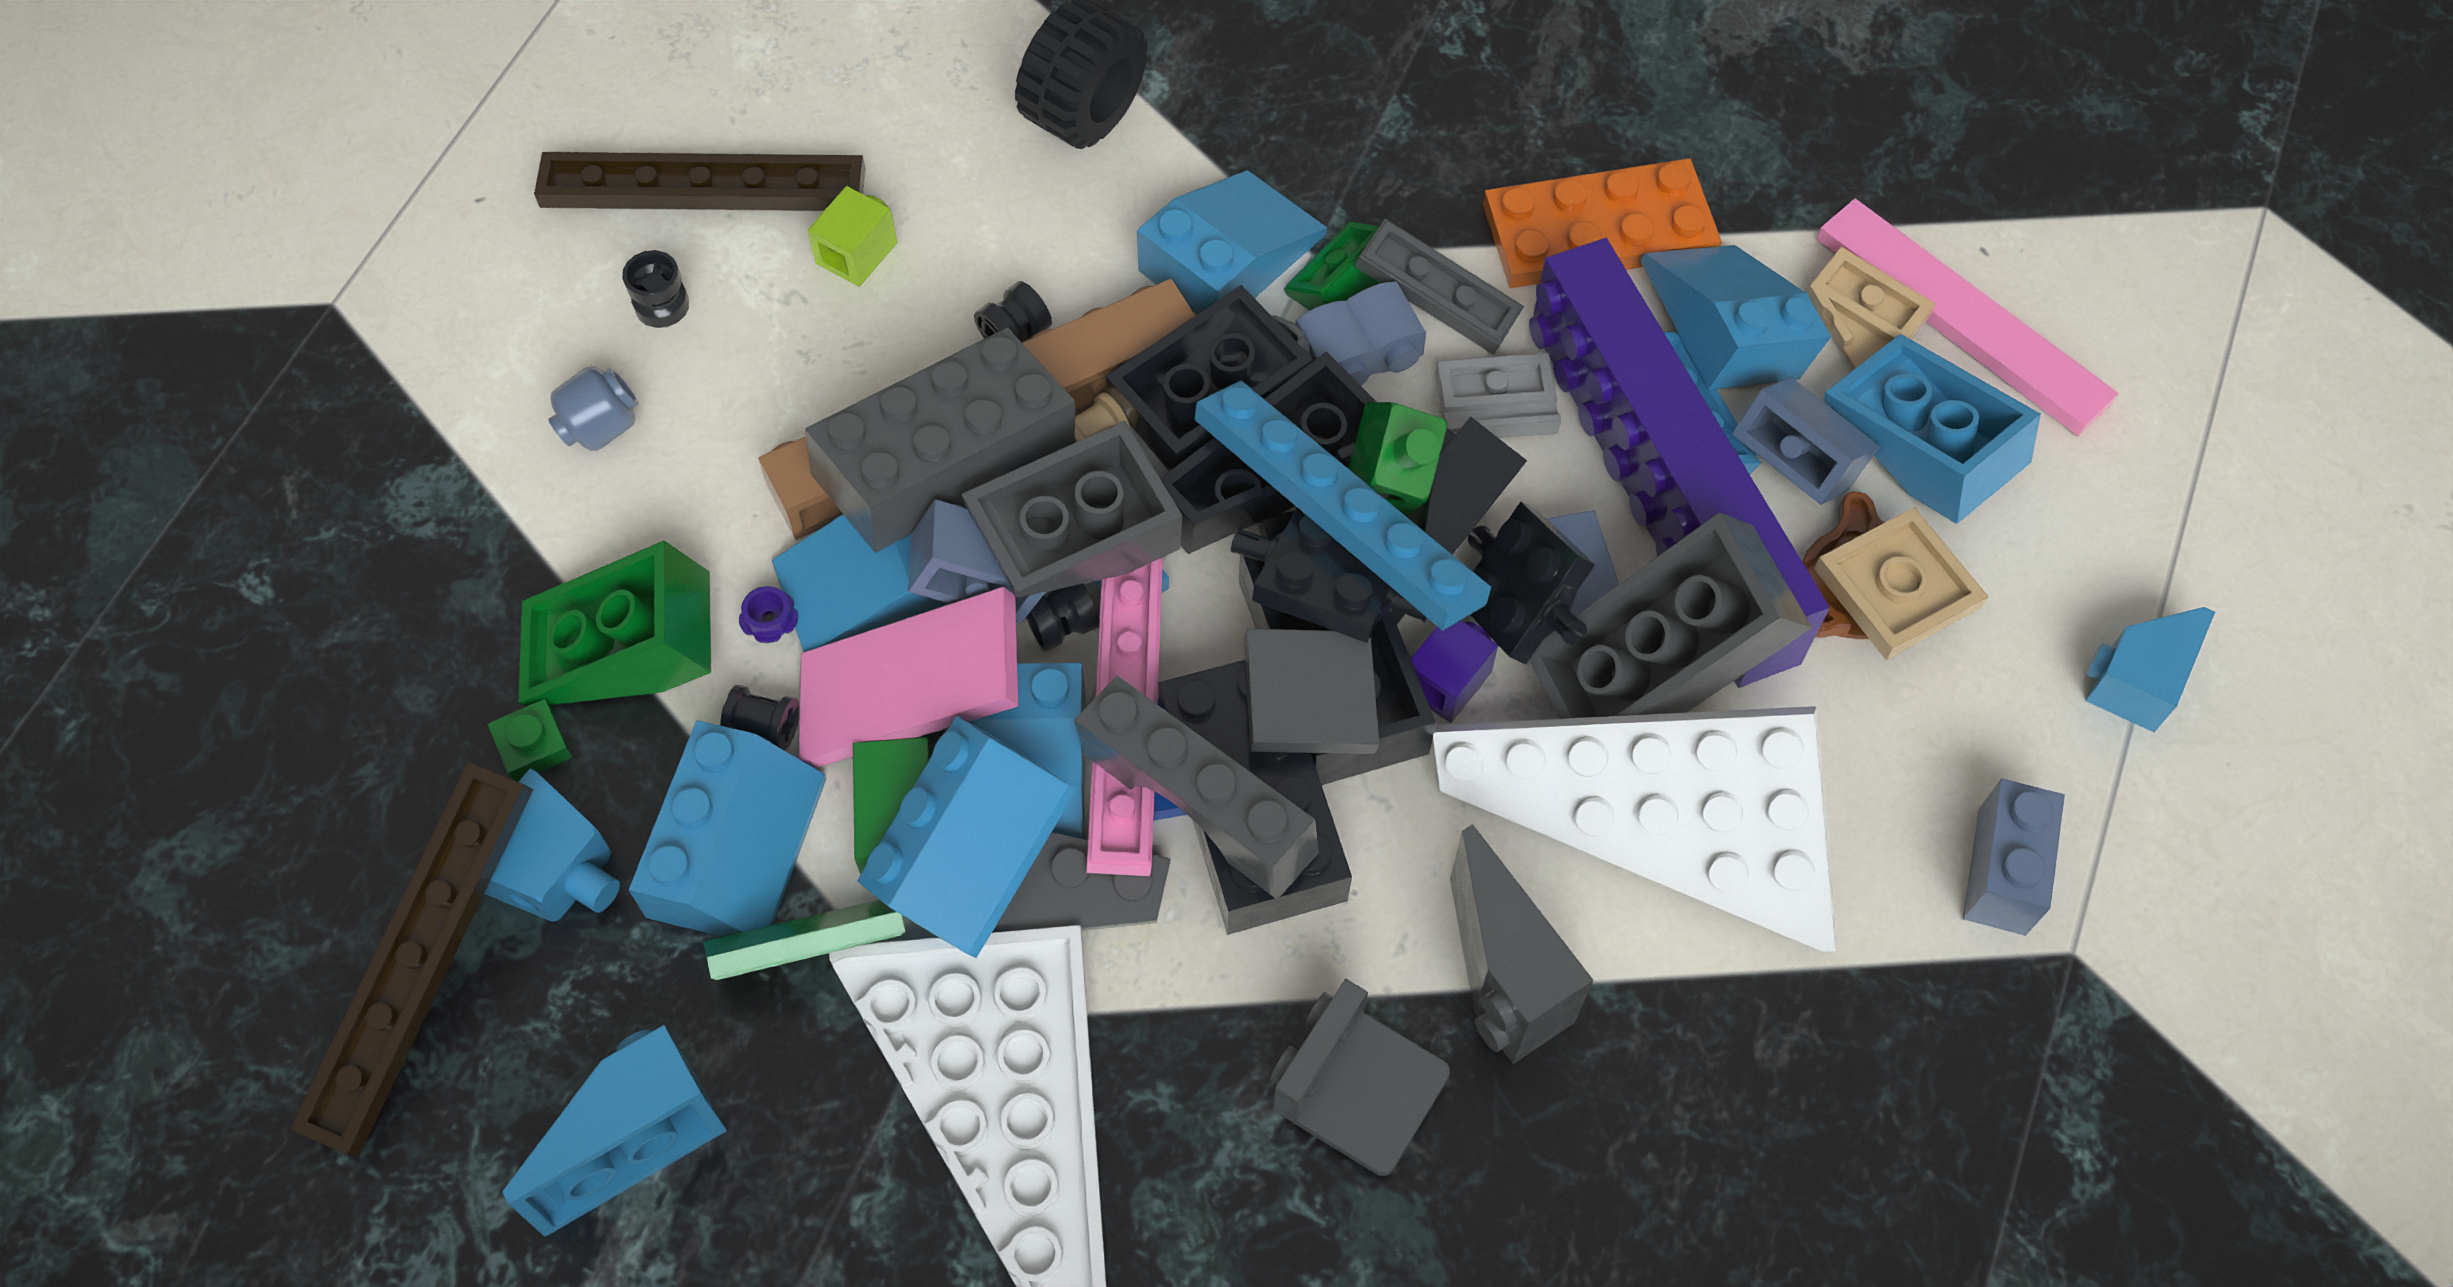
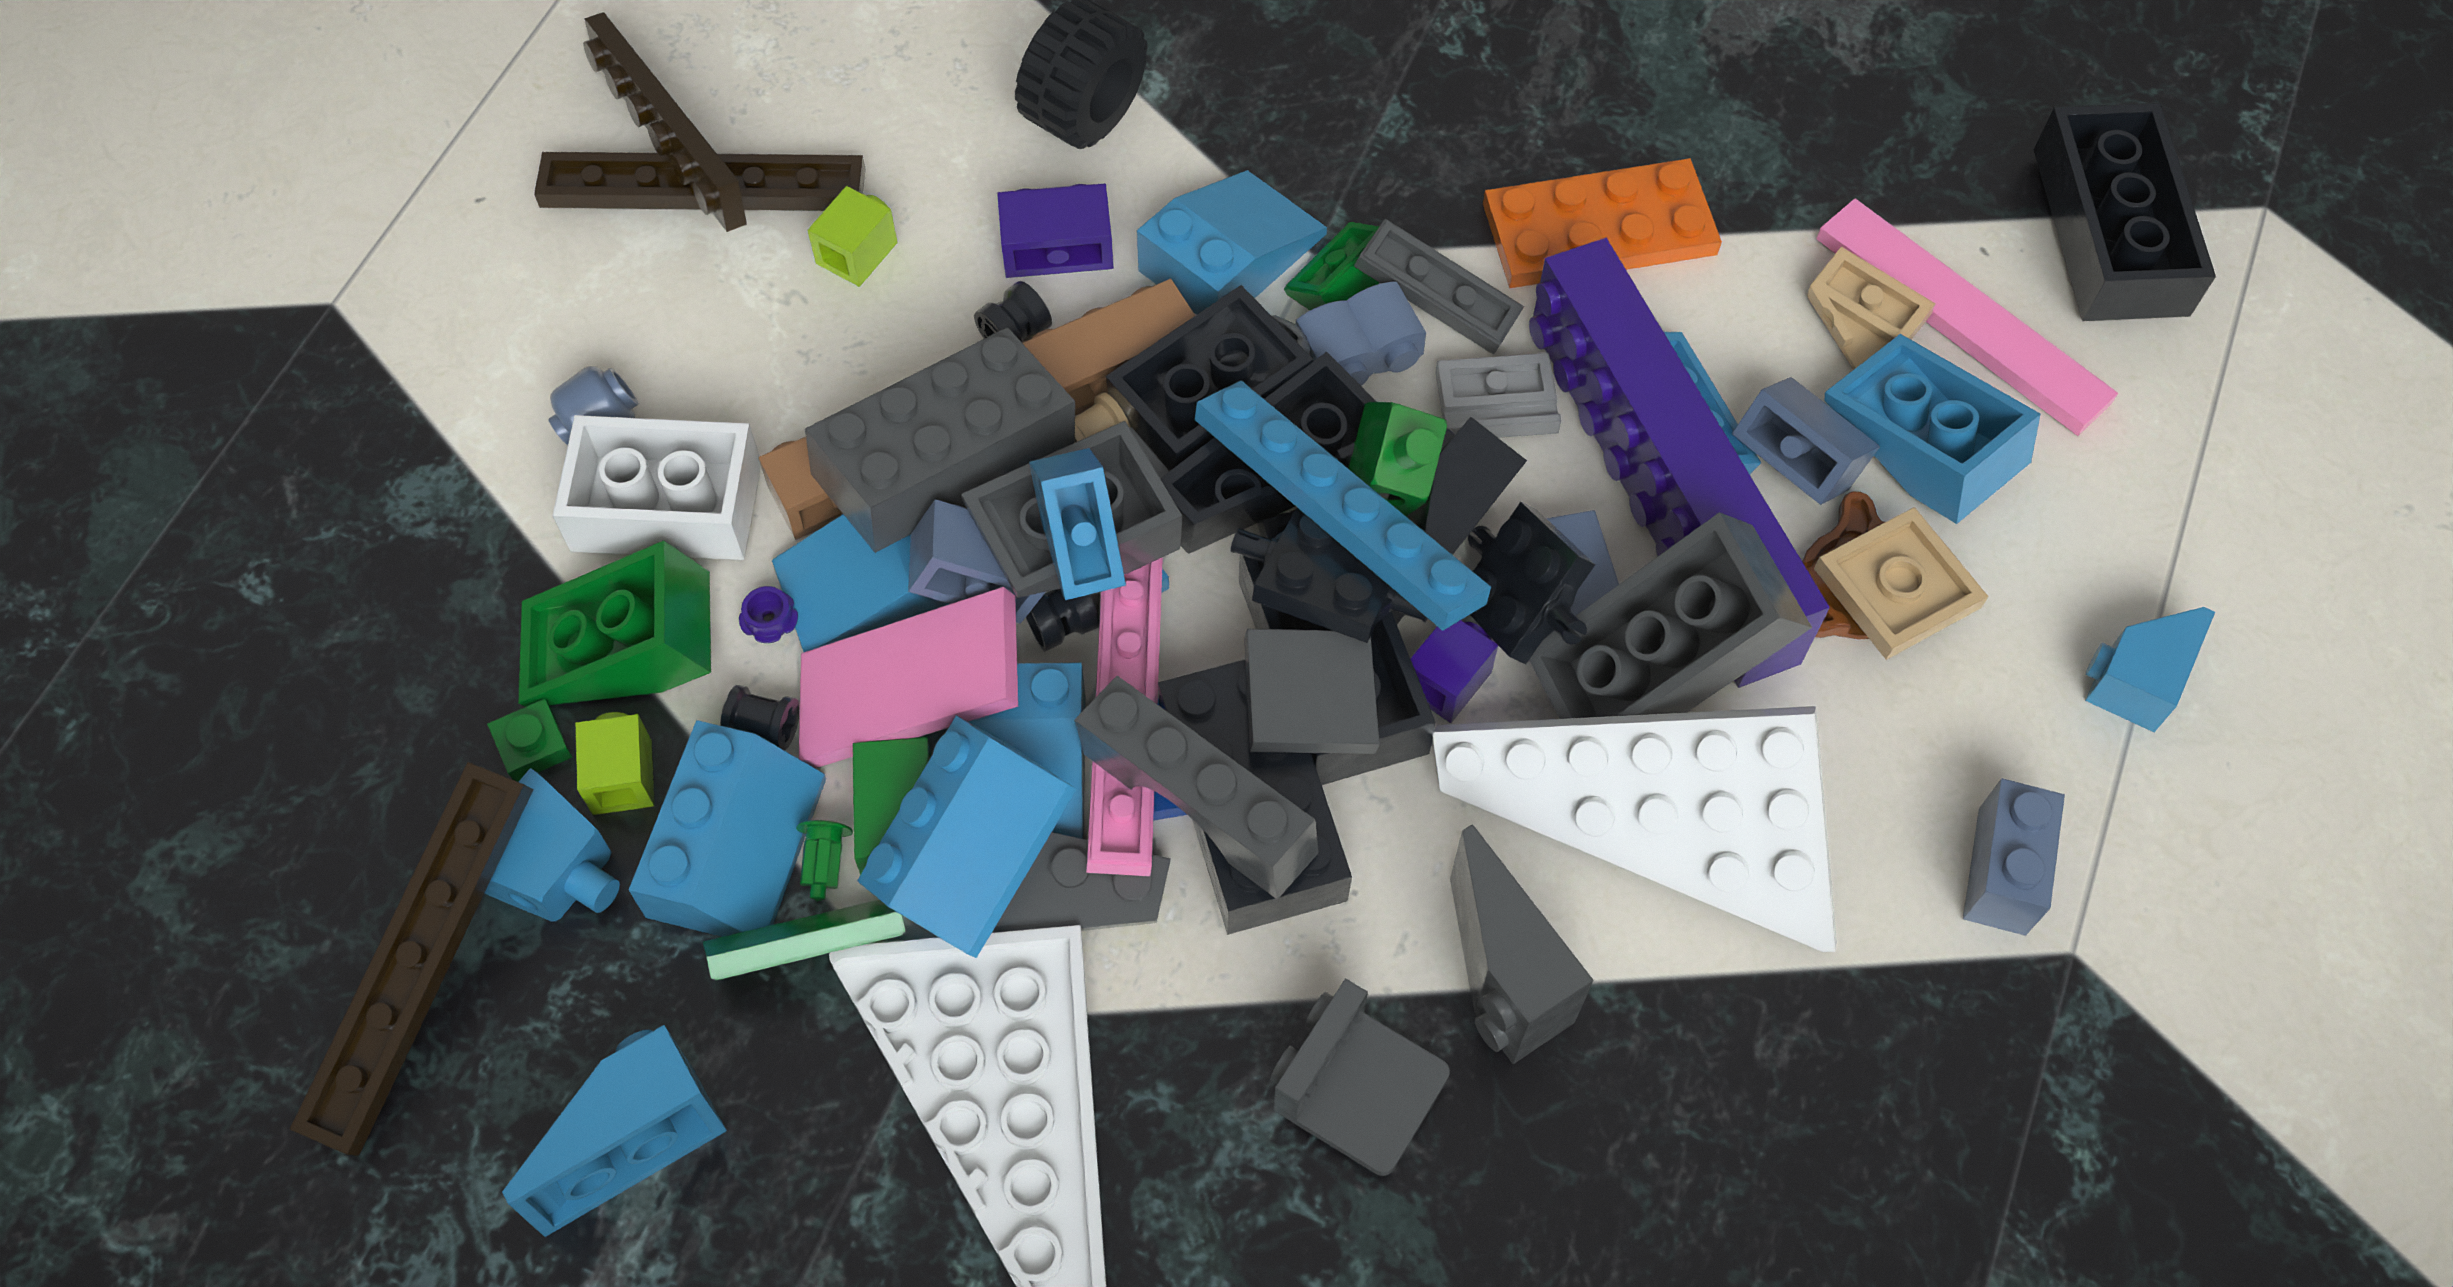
(614, 763): none -> lime brick
(655, 288): black wheel -> none
(656, 482): none -> white brick
(666, 123): none -> dark brown plate
(822, 855): none -> green piece
(1055, 230): none -> dark purple brick
(1078, 522): none -> dark azure slope
(1736, 315): dark azure slope -> none
(2123, 212): none -> black brick

